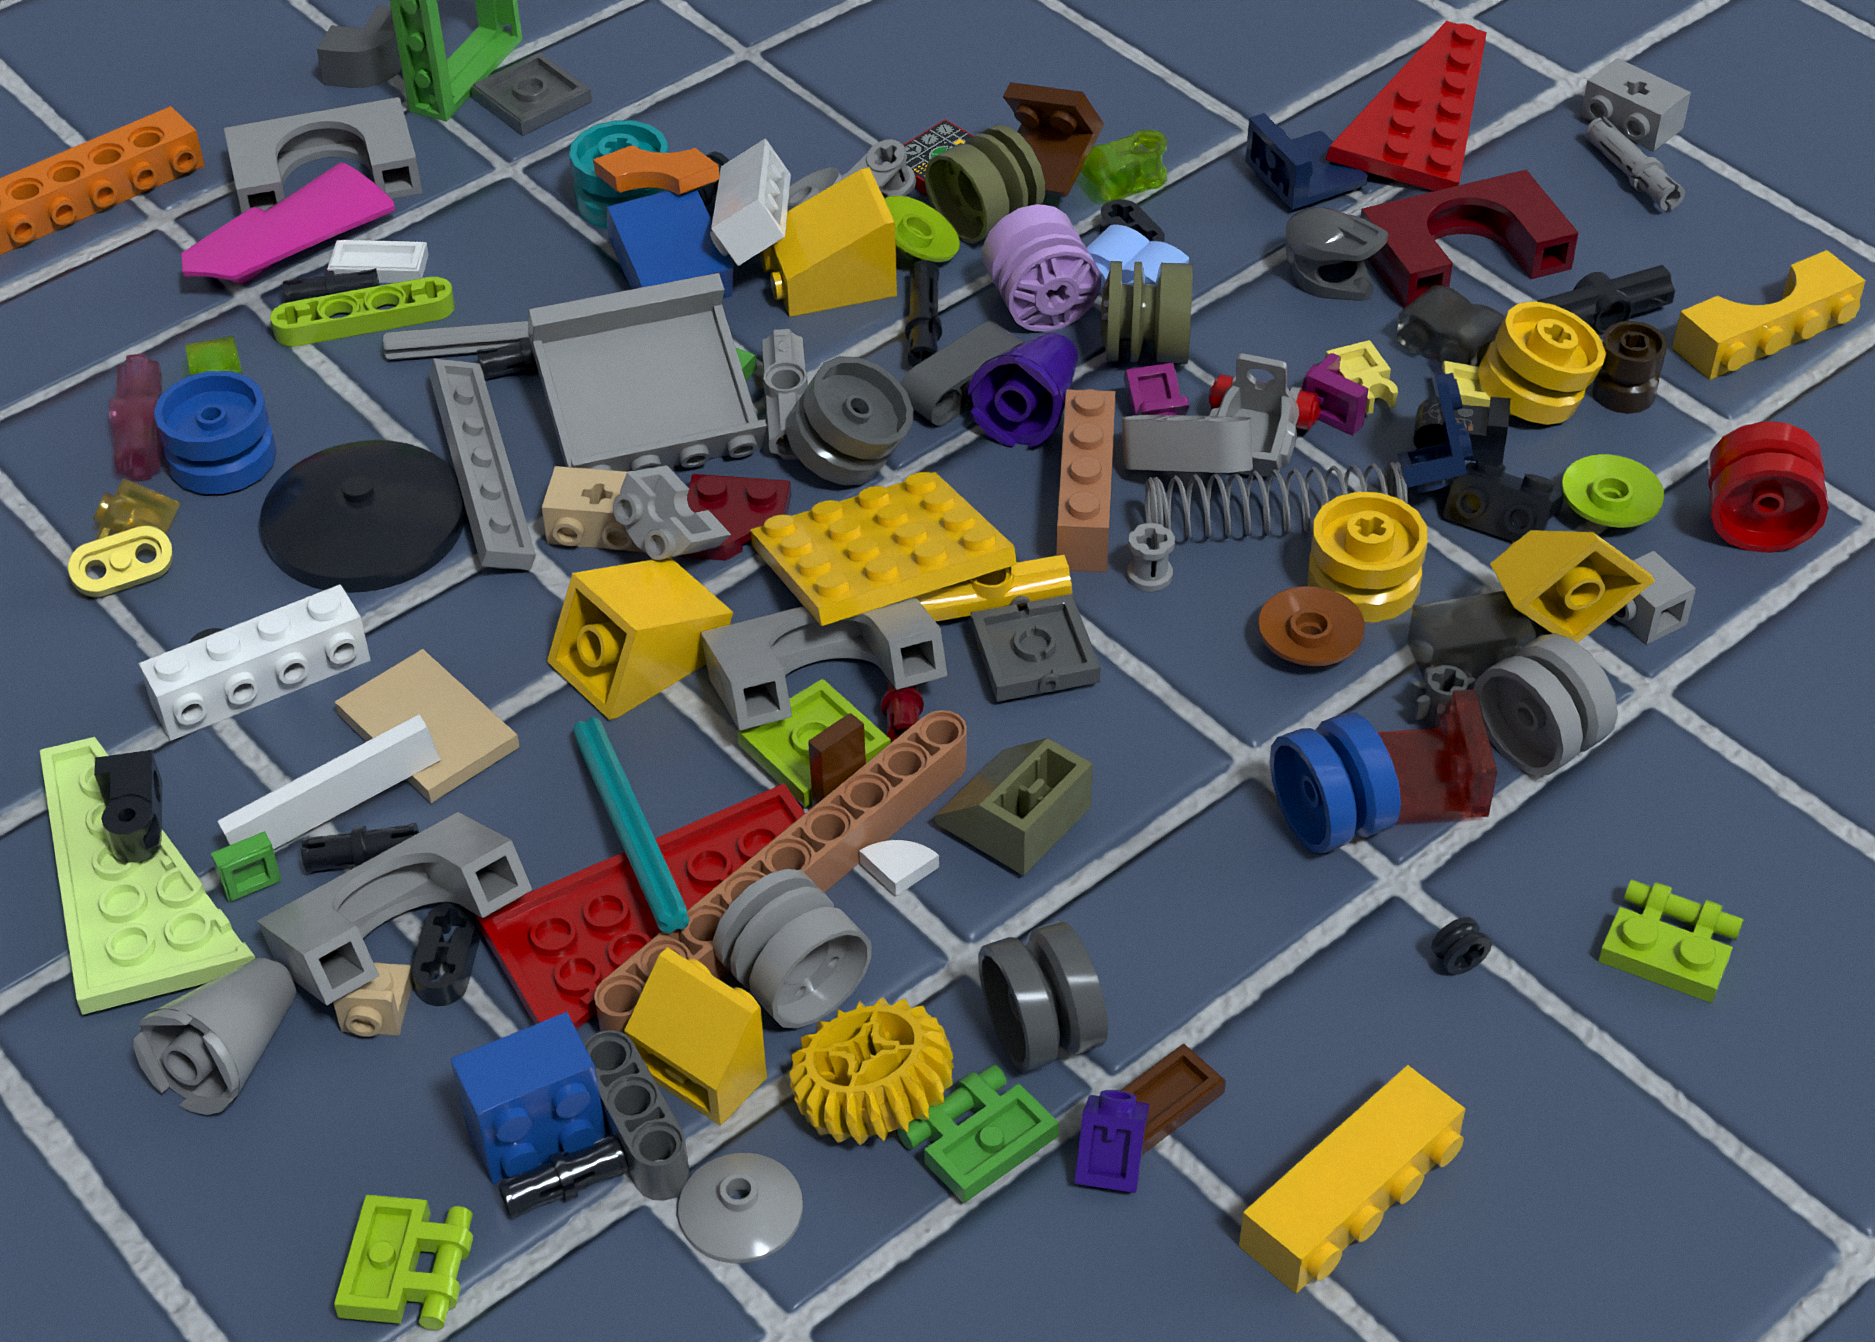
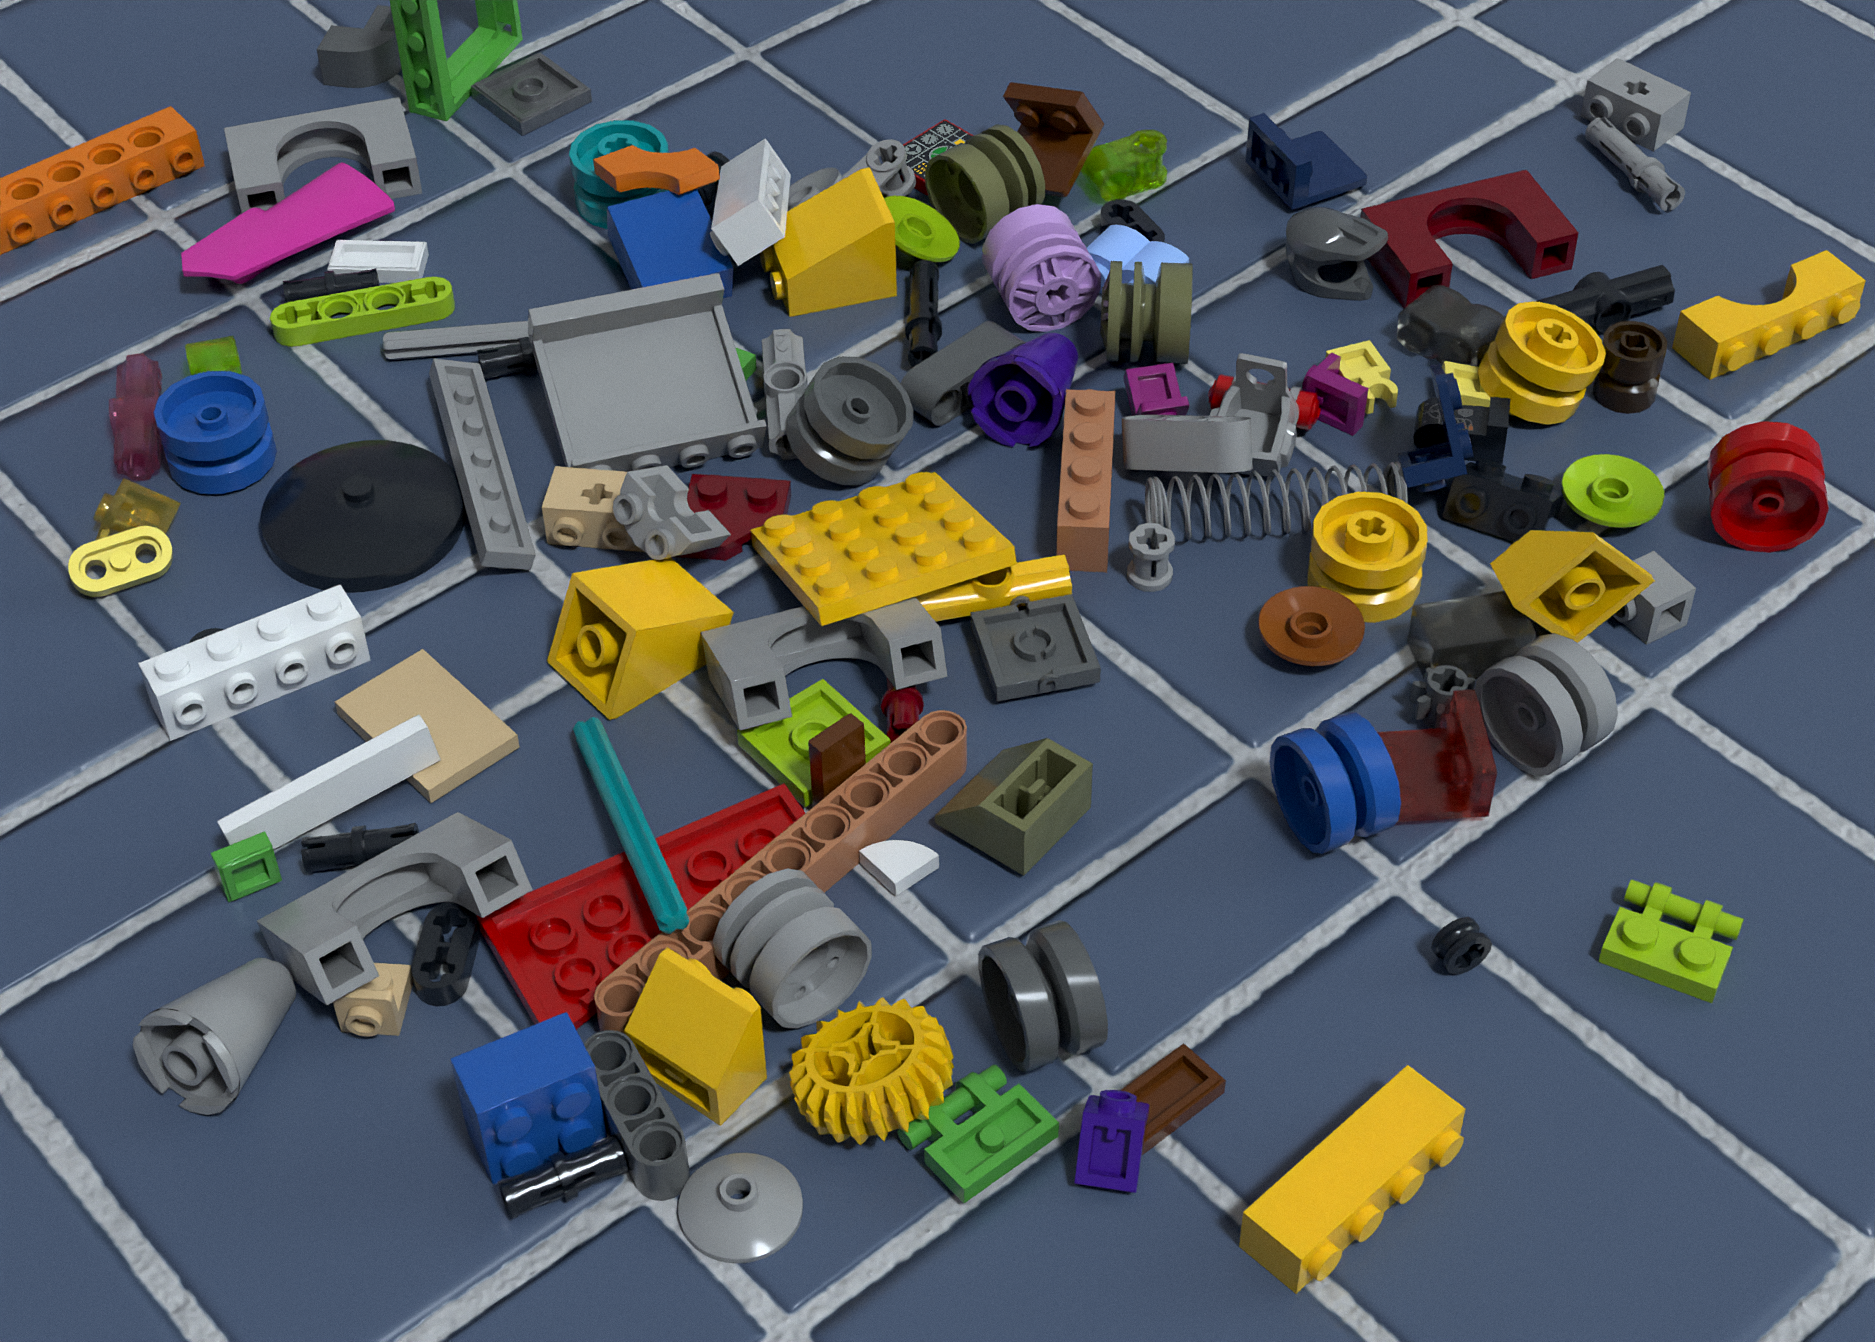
(127, 924): yellowish green wing -> none
(133, 802): black leg -> none
(385, 1256): lime plate -> none
(1422, 116): red wing -> none

